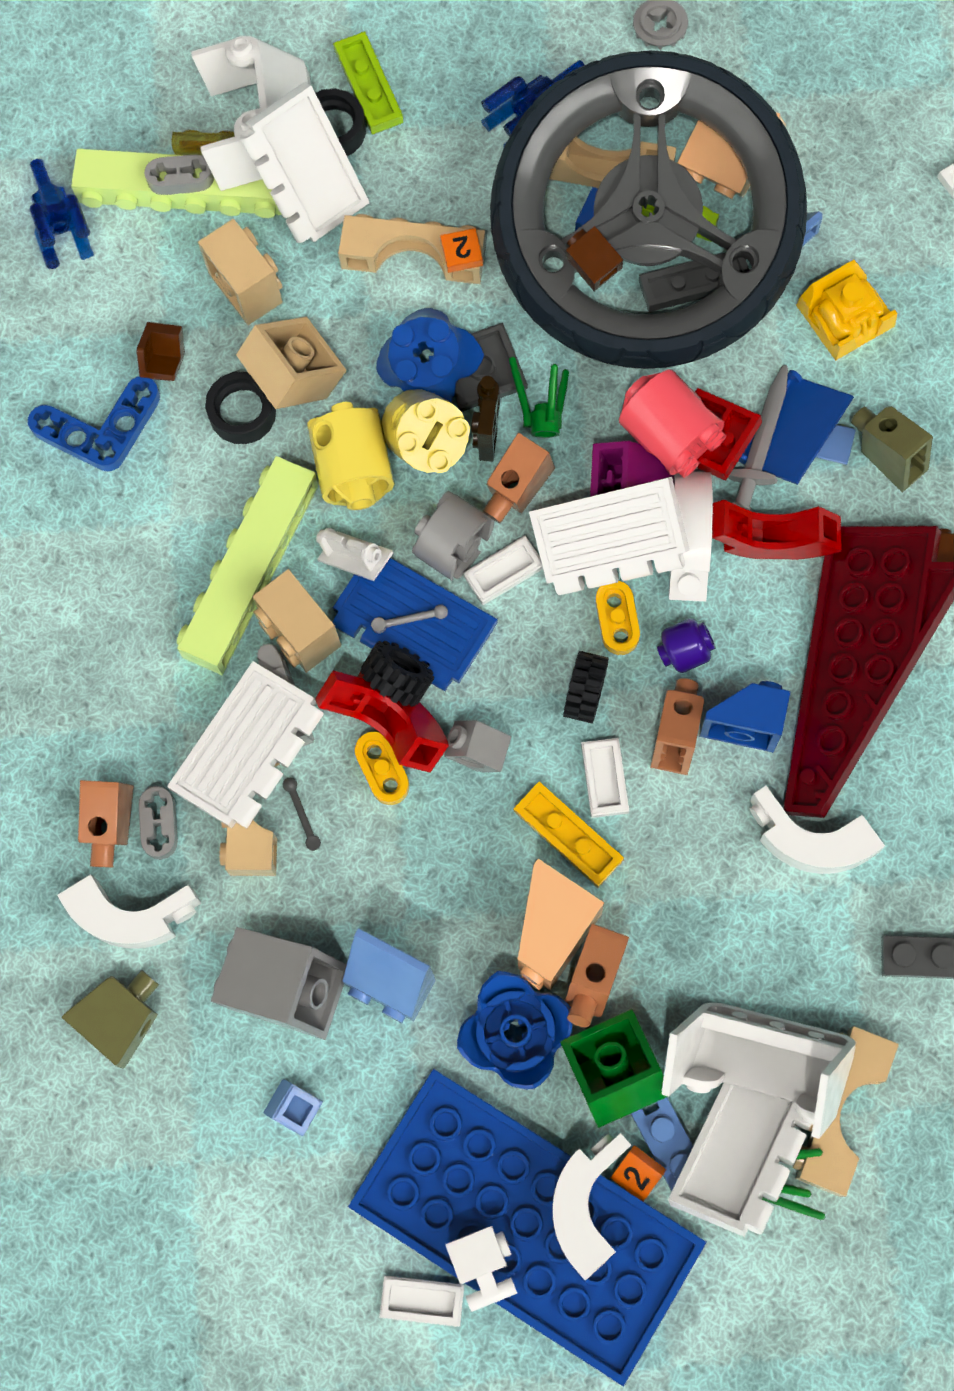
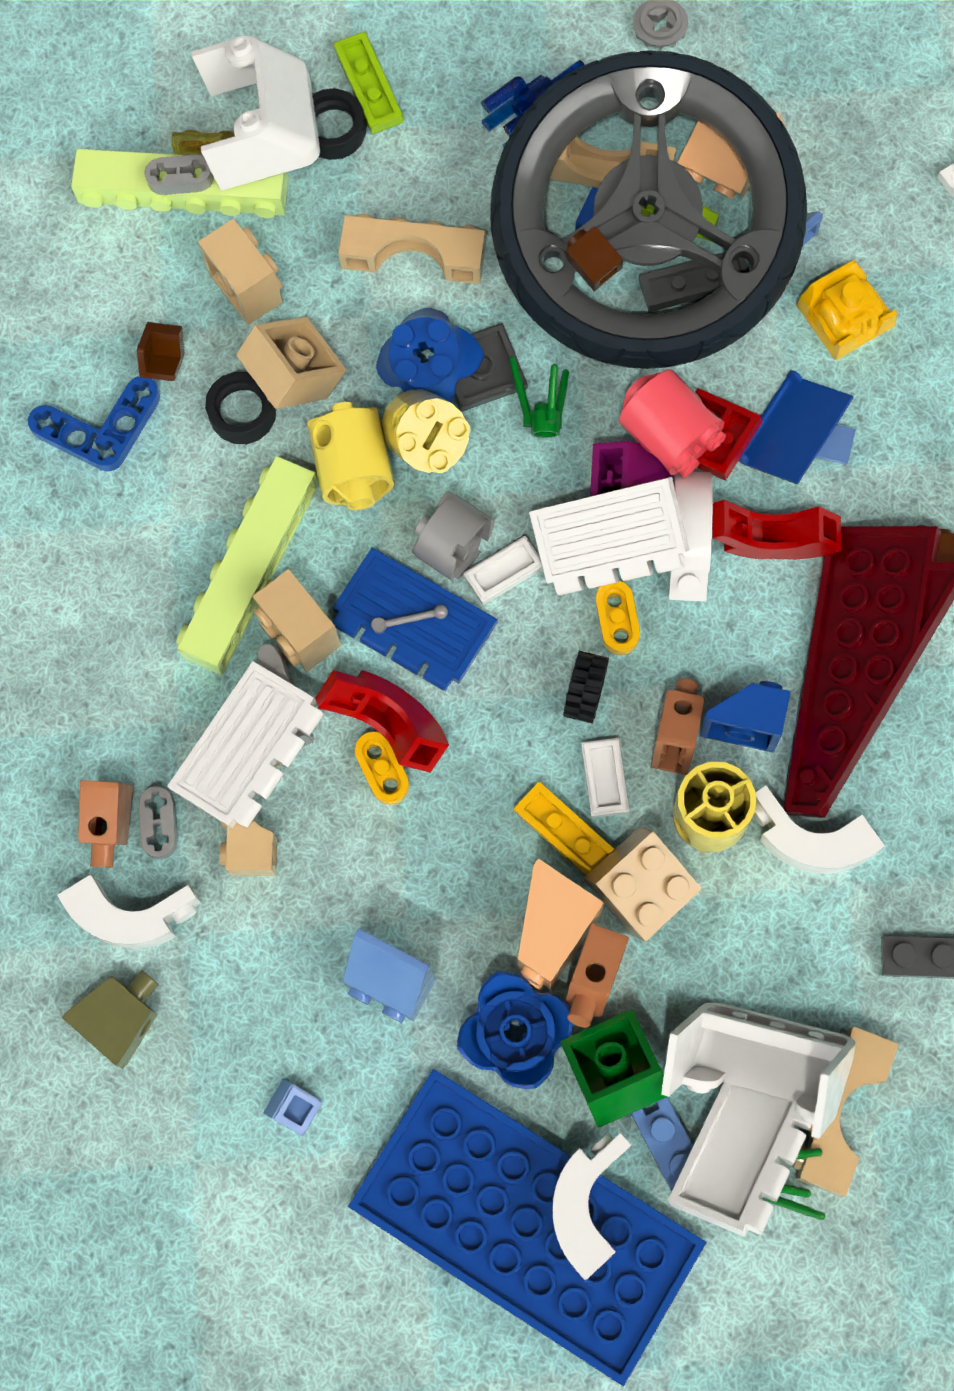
(55, 214): clear blue plant -> none
(280, 982): light grey slope -> none
(303, 164): white hinge -> none
(312, 841): dark grey hinge -> none
(352, 554): white hinge -> none
(397, 673): black tyre -> none
(422, 1301): white tile -> none
(461, 250): orange tile -> none
(477, 746): light grey brick -> none
(477, 1258): white brick -> none
(485, 422): dark brown plate -> none
(521, 464): nougat torso -> none
(638, 1173): orange tile -> none
(642, 883): none -> tan brick
(686, 645): dark purple head -> none
(714, 806): none -> light yellow cylinder
(752, 473): light grey sword -> none
(894, 445): olive torso -> none

